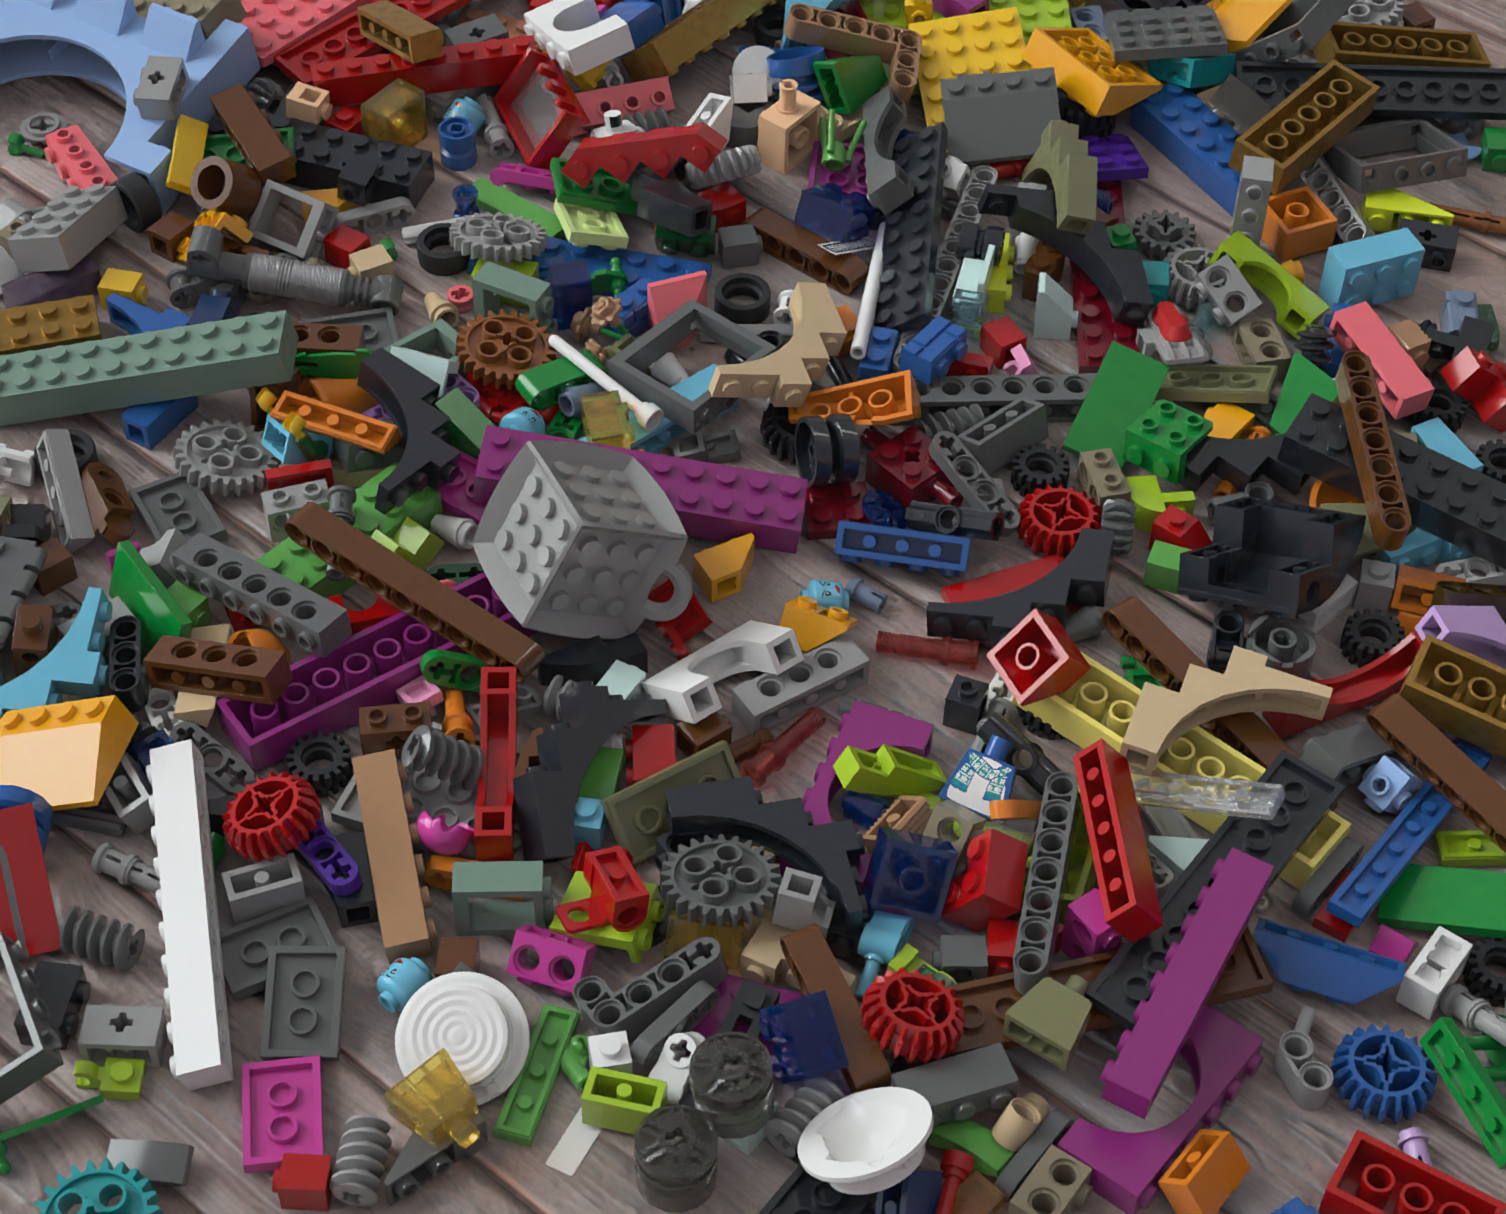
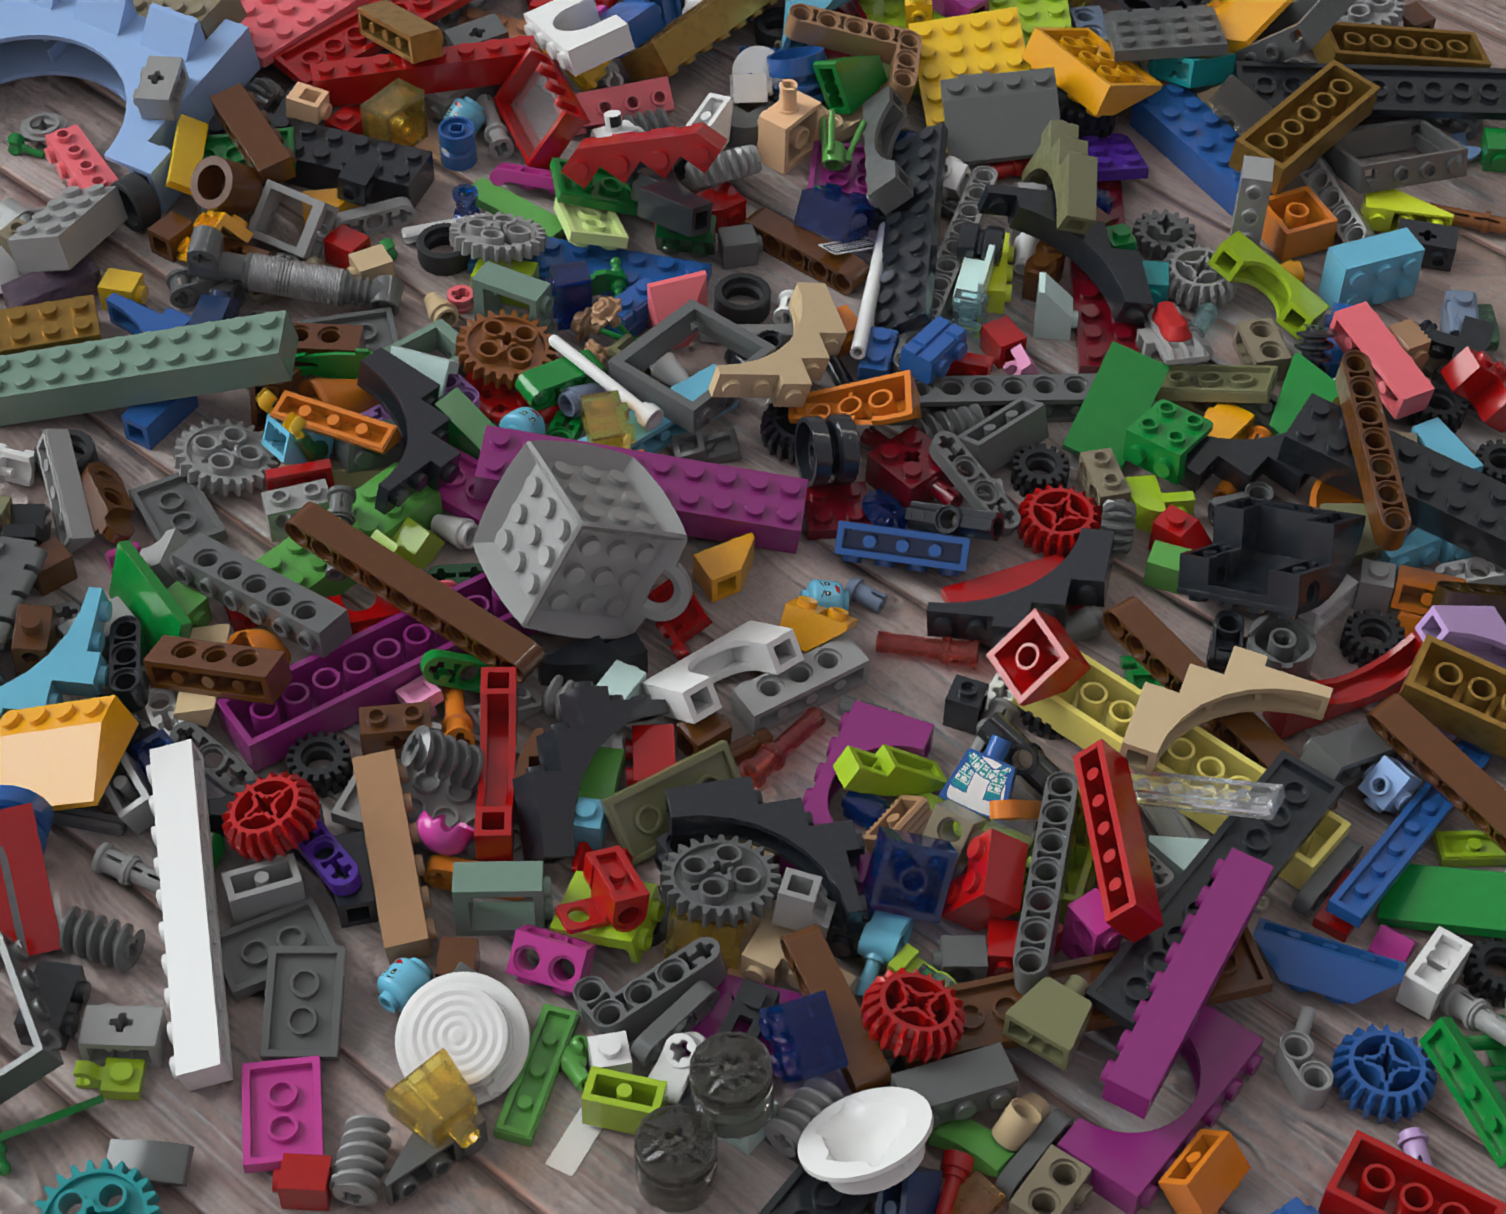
(1234, 288): light grey brick -> none

